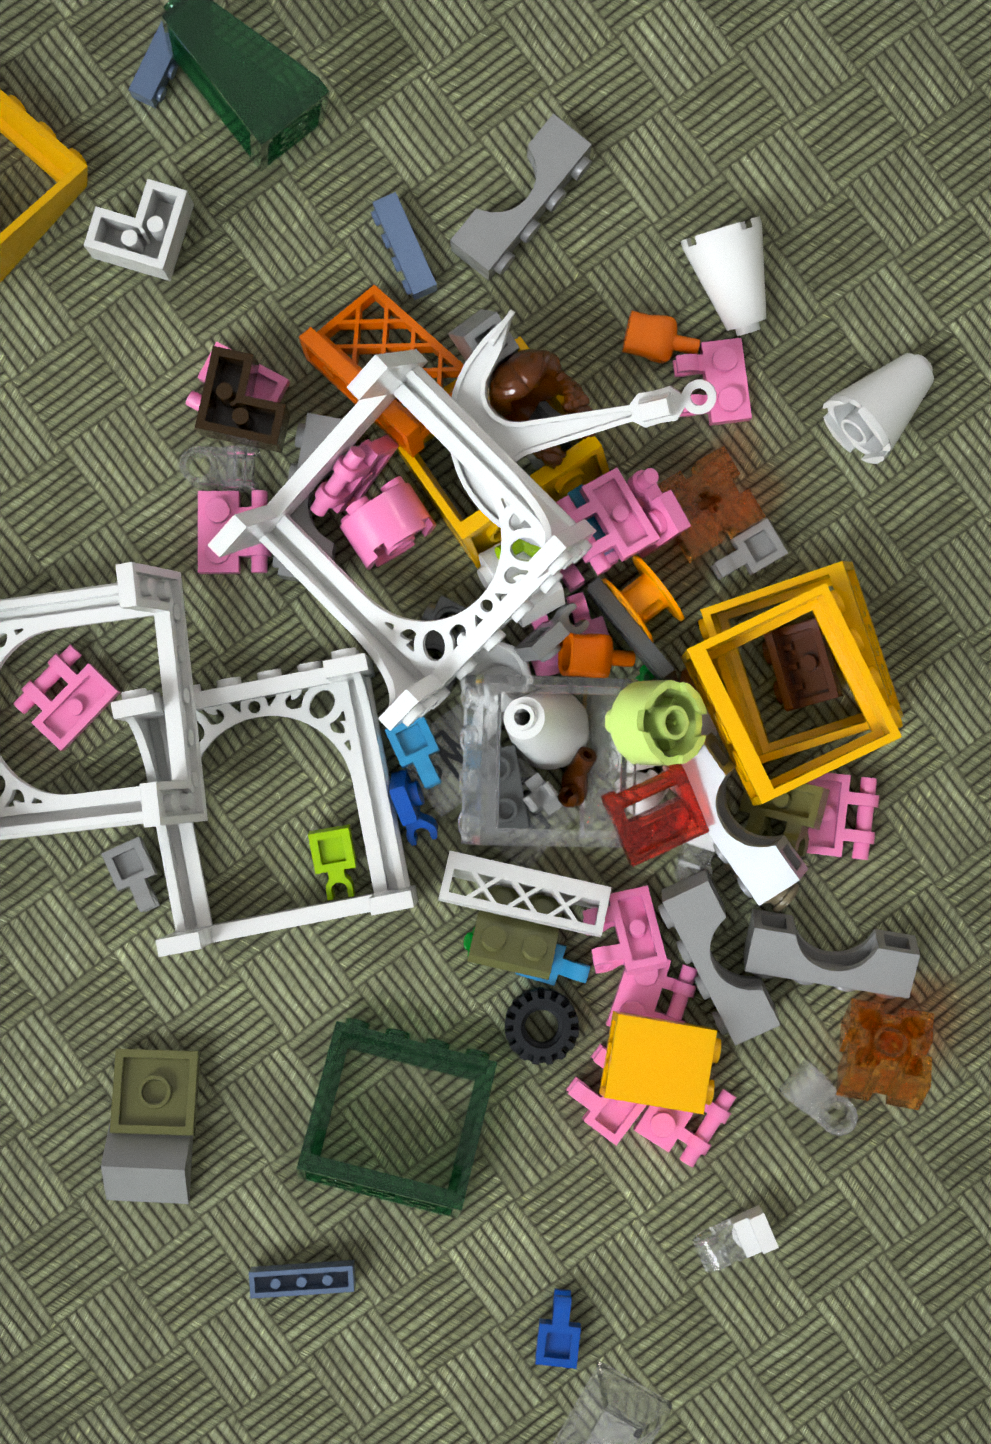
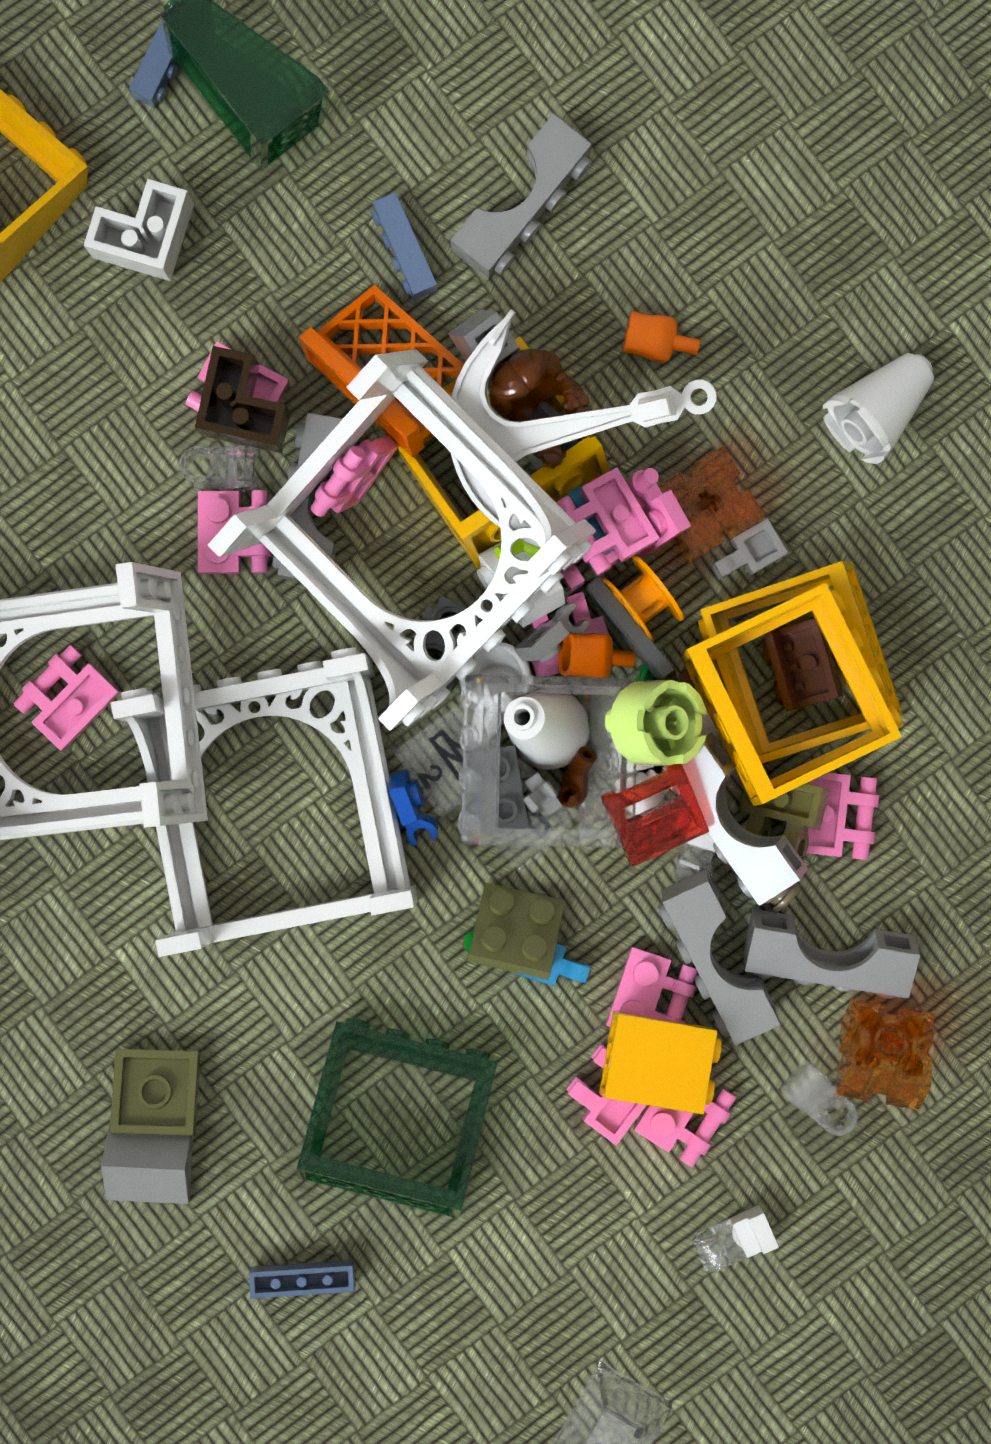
(131, 867): light grey plate -> none
(334, 853): lime plate -> none
(386, 524): bright pink brick -> none
(414, 746): dark azure plate -> none
(529, 880): white fence -> none
(548, 1050): black tyre -> none
(558, 1337): blue plate -> none
(637, 932): bright pink plate -> none
(725, 369): bright pink plate -> none
(732, 273): white cone -> none

